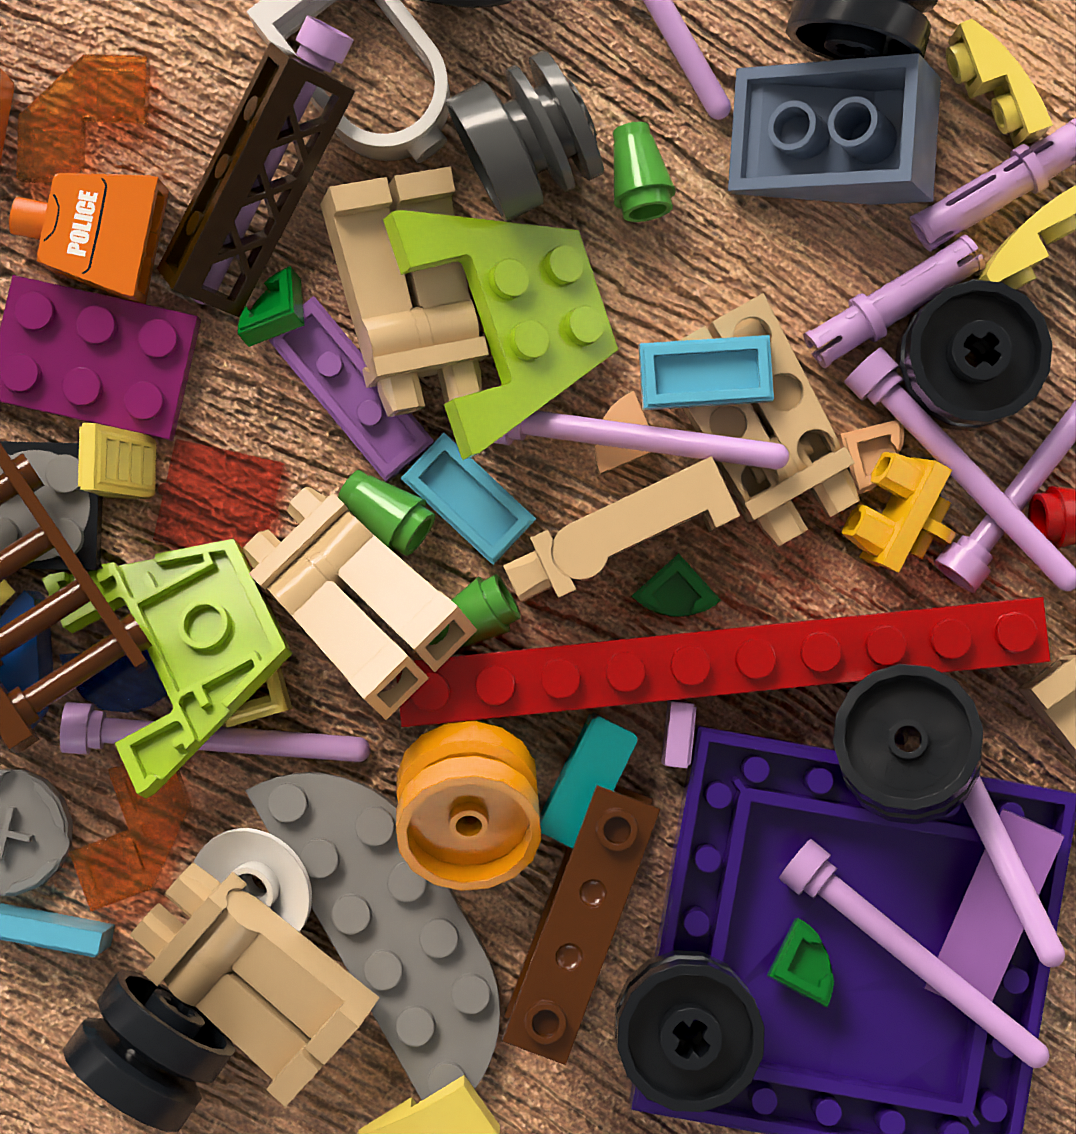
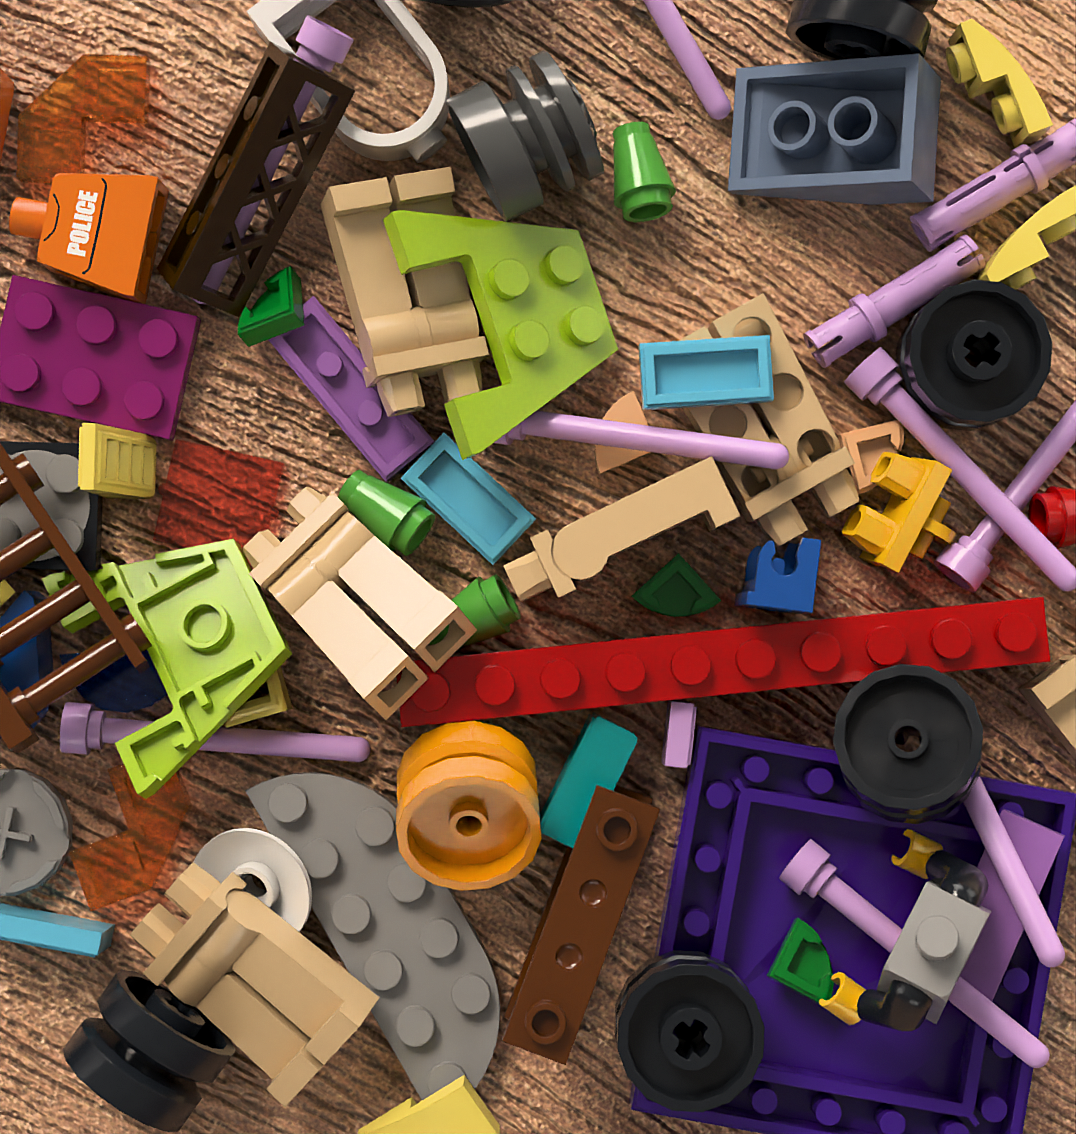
(779, 583): none -> blue hinge
(930, 947): none -> torso

